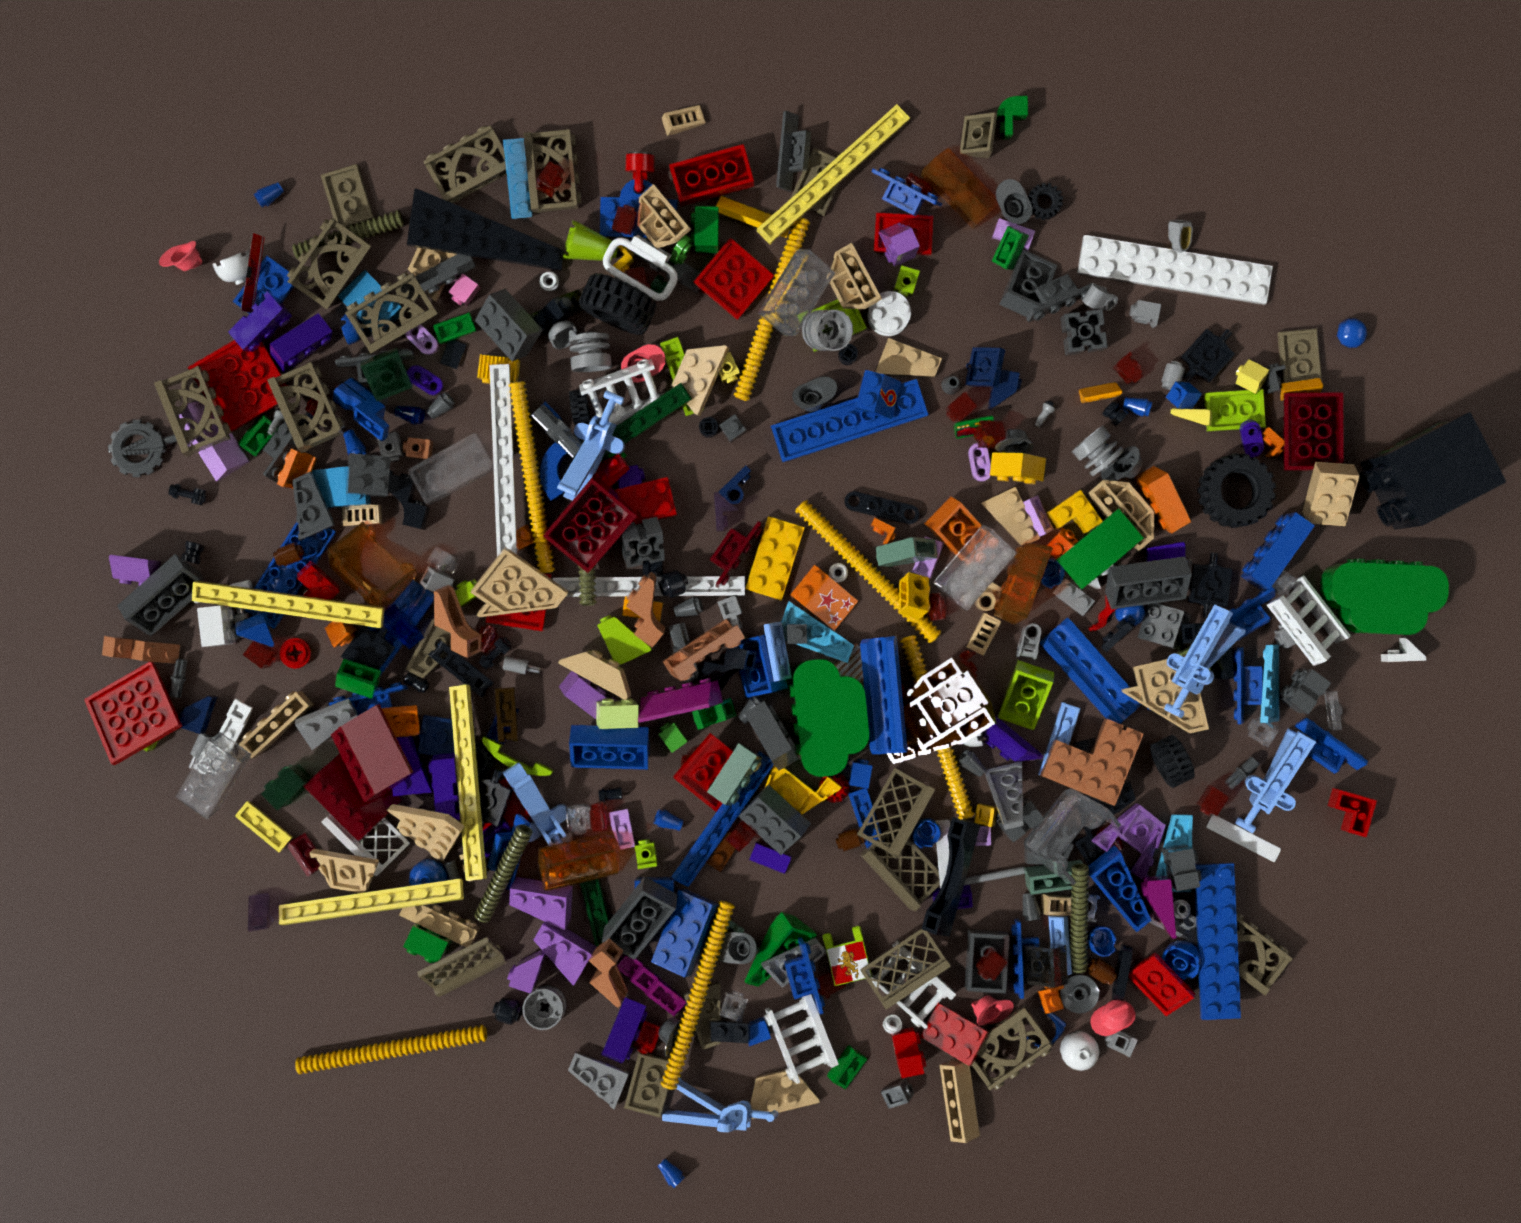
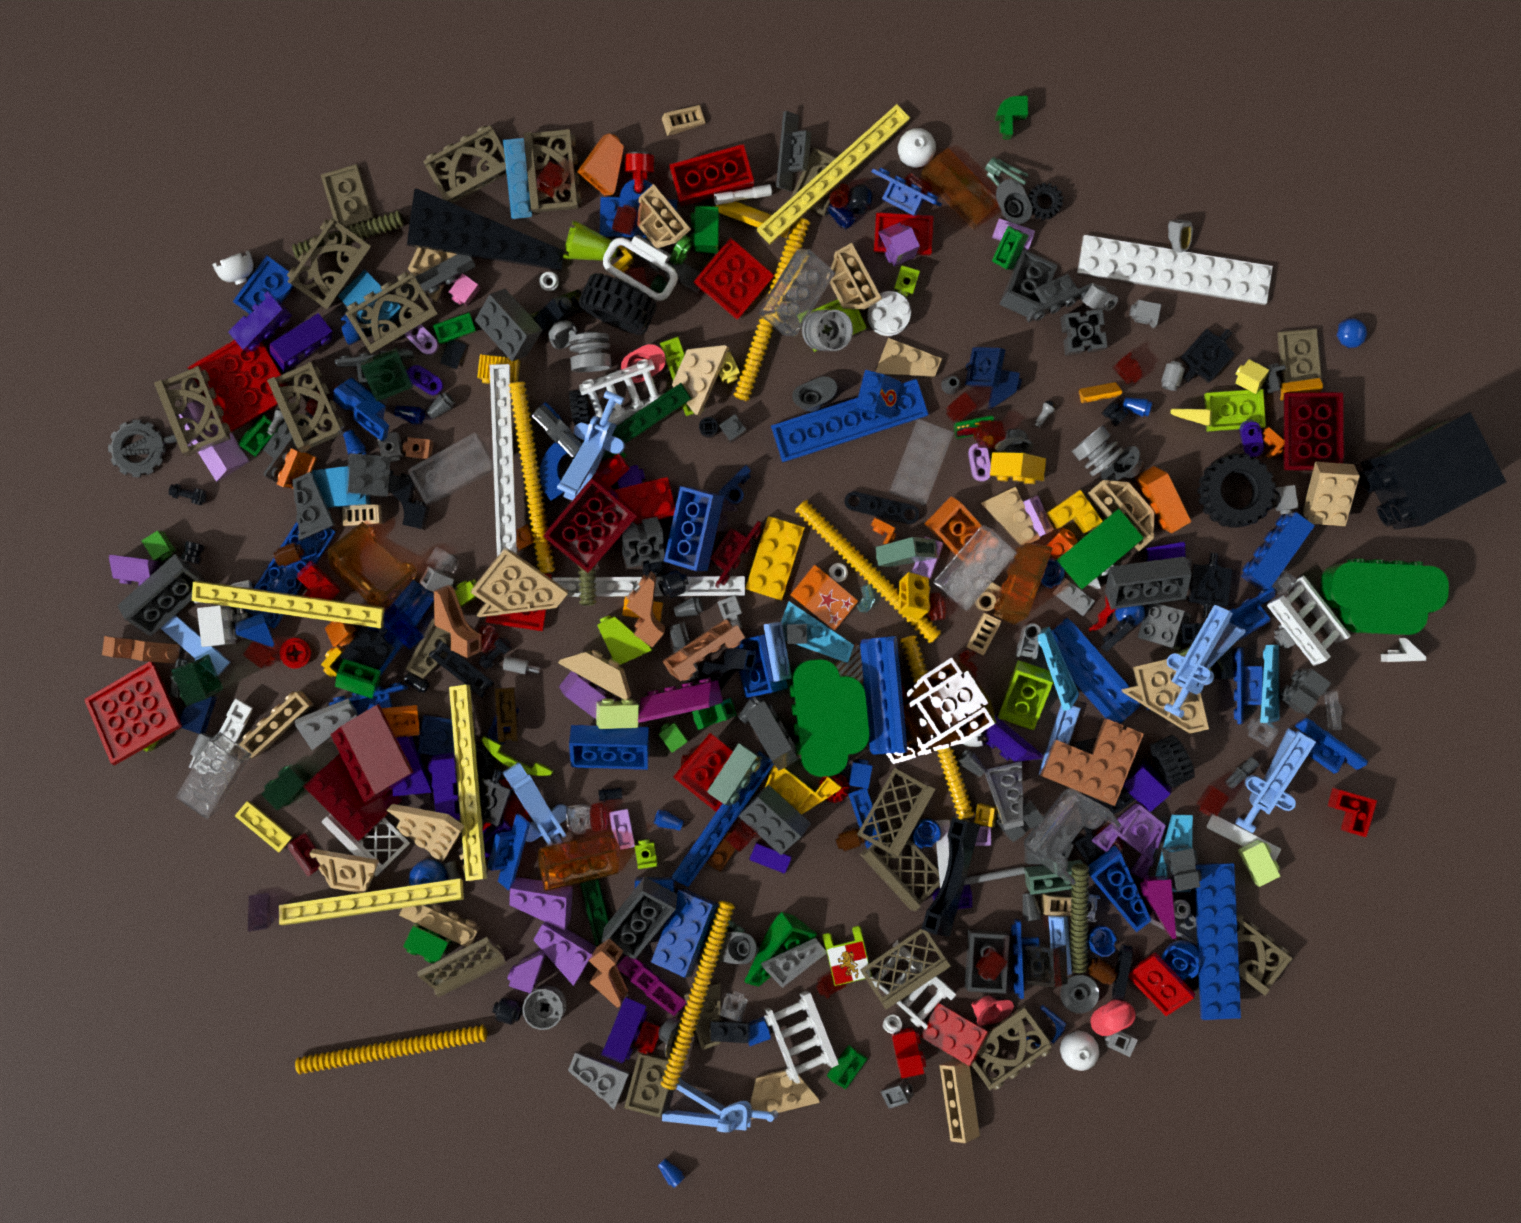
(159, 546): none -> bright green brick
(182, 256): coral piece -> none
(191, 642): none -> light blue tile
(197, 679): none -> clear green brick
(252, 273): red sticker -> none
(268, 194): blue cone -> none
(333, 657): none -> yellow bracket
(503, 873): olive piece -> none
(603, 164): none -> orange slope
(693, 528): none -> blue brick
(731, 196): none -> white piece
(801, 976): blue bracket -> none
(839, 196): none -> clear red cone
(841, 216): none -> clear blue cone
(847, 357): black wheel -> none
(859, 199): none -> black head
(867, 600): none -> clear light blue arm
(916, 148): none -> white cylinder
(921, 462): none -> clear brick
(978, 135): dark tan slope -> none
(997, 166): none -> sand green plant
(1051, 999): orange bracket -> none
(1060, 674): none -> medium azure wing
(1147, 786): none -> dark purple slope
(1183, 395): blue brick -> none
(1259, 862): none -> yellowish green brick
(1285, 499): none -> light grey window

